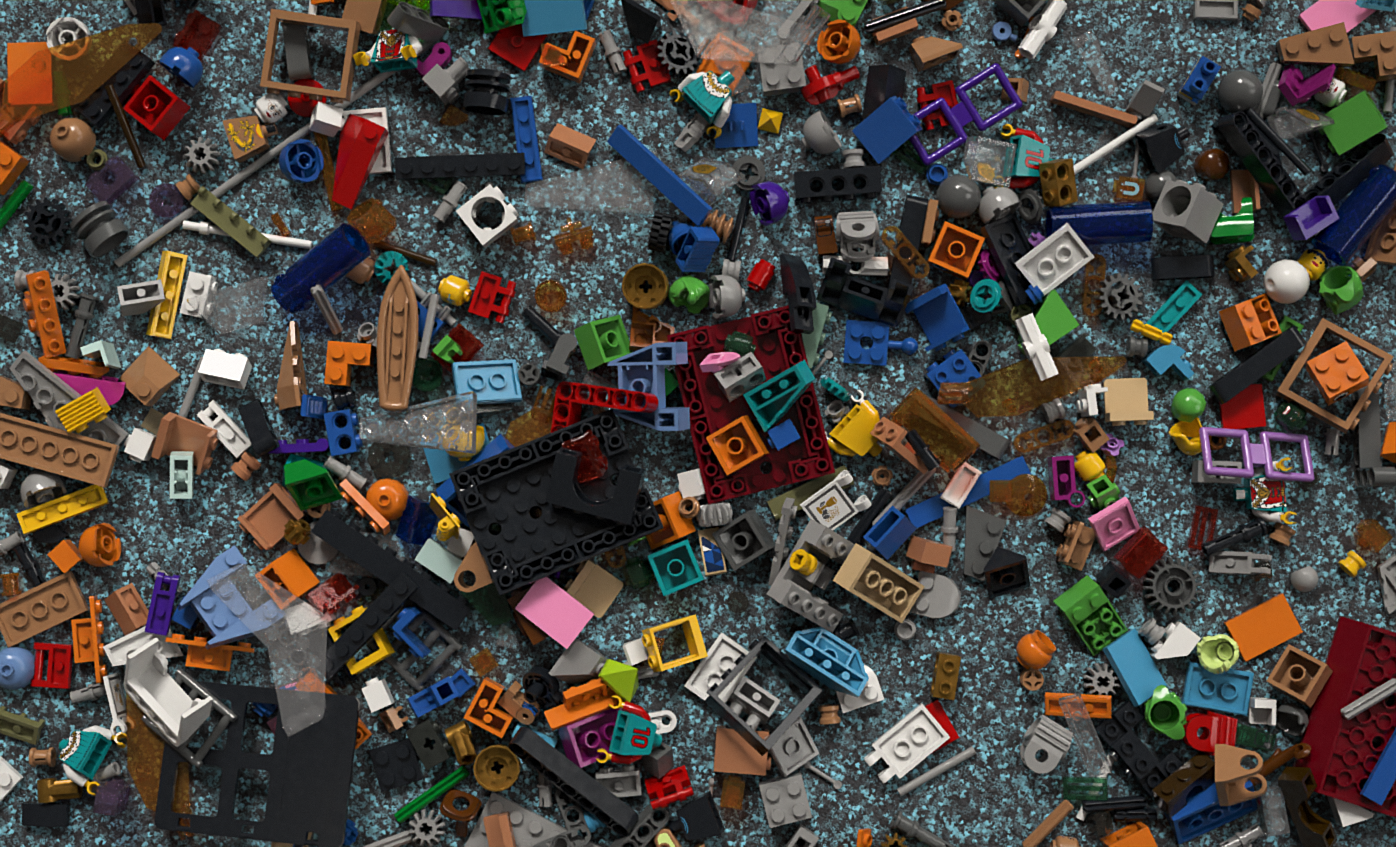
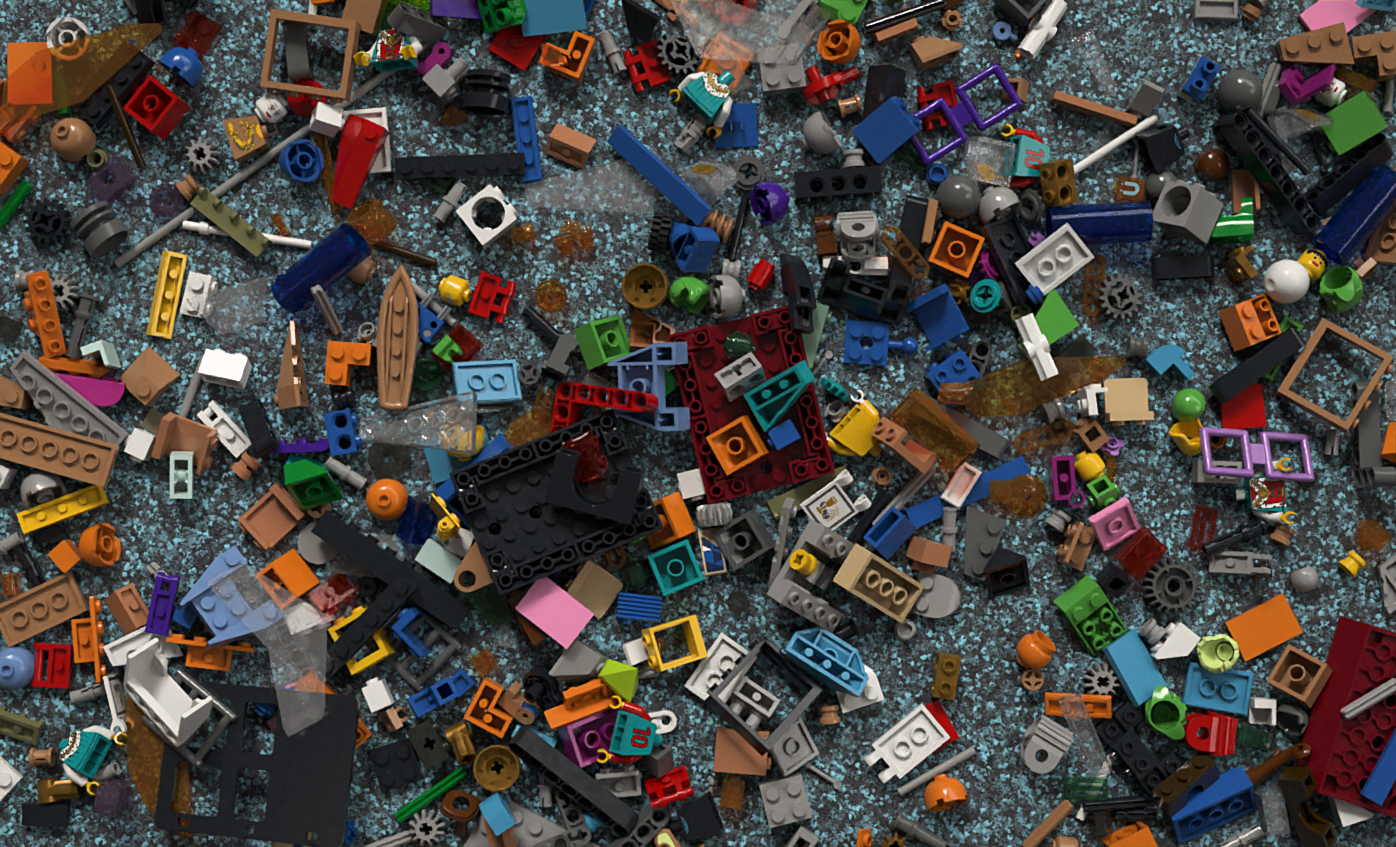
(83, 410): yellow brick -> none
(140, 297): light grey slope -> none
(297, 531): pearl gold gear -> none
(313, 406): blue slope -> none
(364, 508): orange plate -> none
(385, 260): teal gear -> none
(429, 326): light grey piece -> none
(497, 813): none -> dark azure brick
(639, 608): none -> blue brick
(683, 505): medium nougat plate -> none
(716, 361): bright pink plate -> none
(770, 121): yellow slope -> none
(922, 450): black axle -> none
(944, 793): none -> orange cylinder
(1151, 332): yellow axle -> none
(1174, 307): teal plate -> none
(1231, 776): medium nougat hose -> none
(1290, 416): clear green head -> none
(1311, 217): dark purple panel -> none
(1337, 373): orange brick -> none

